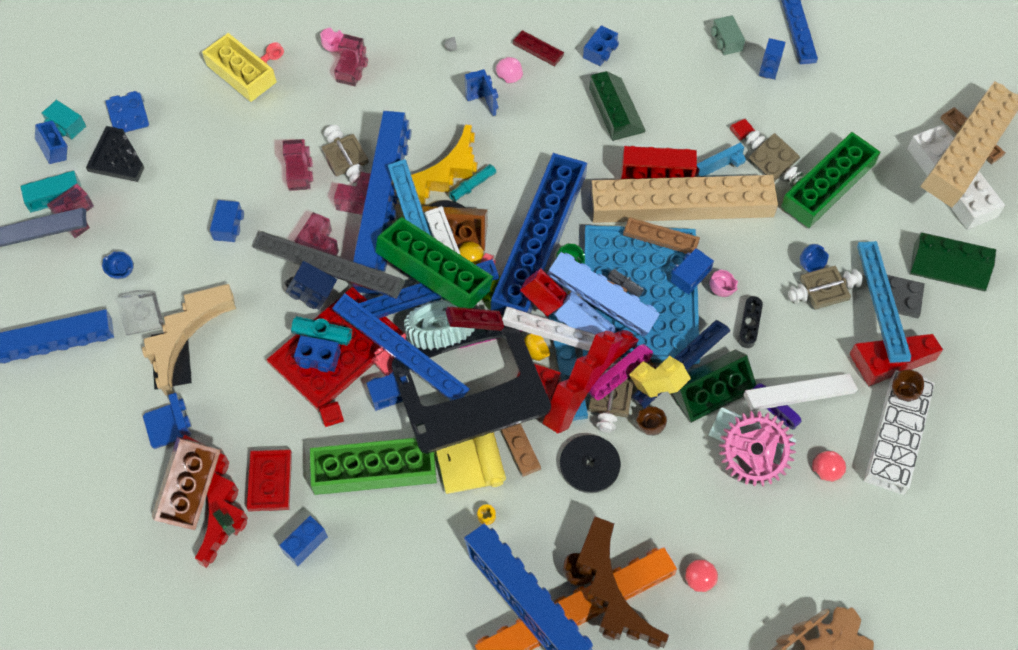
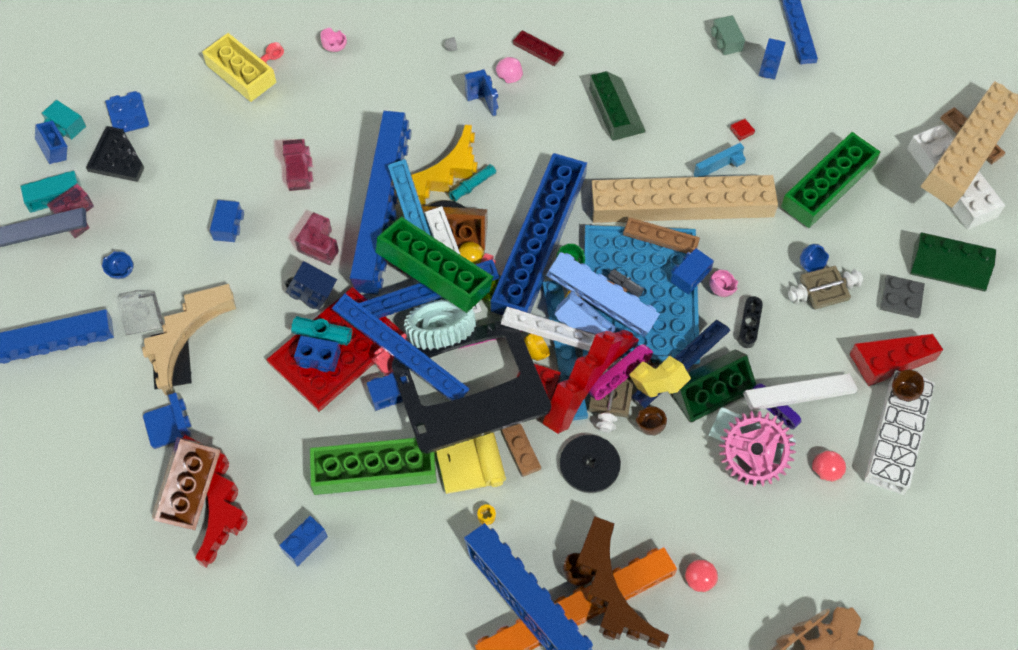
(225, 522): clear green plate -> none
(269, 480): red plate -> none
(330, 264): dark grey plate -> none
(331, 414): red plate -> none
(344, 154): dark tan plate -> none
(351, 61): clear pink brick -> none
(352, 198): clear pink brick -> none
(474, 318): dark red tile -> none
(543, 292): red brick -> none
(601, 45): blue brick -> none
(657, 163): red brick -> none
(774, 157): dark tan plate -> none
(883, 302): dark azure plate -> none

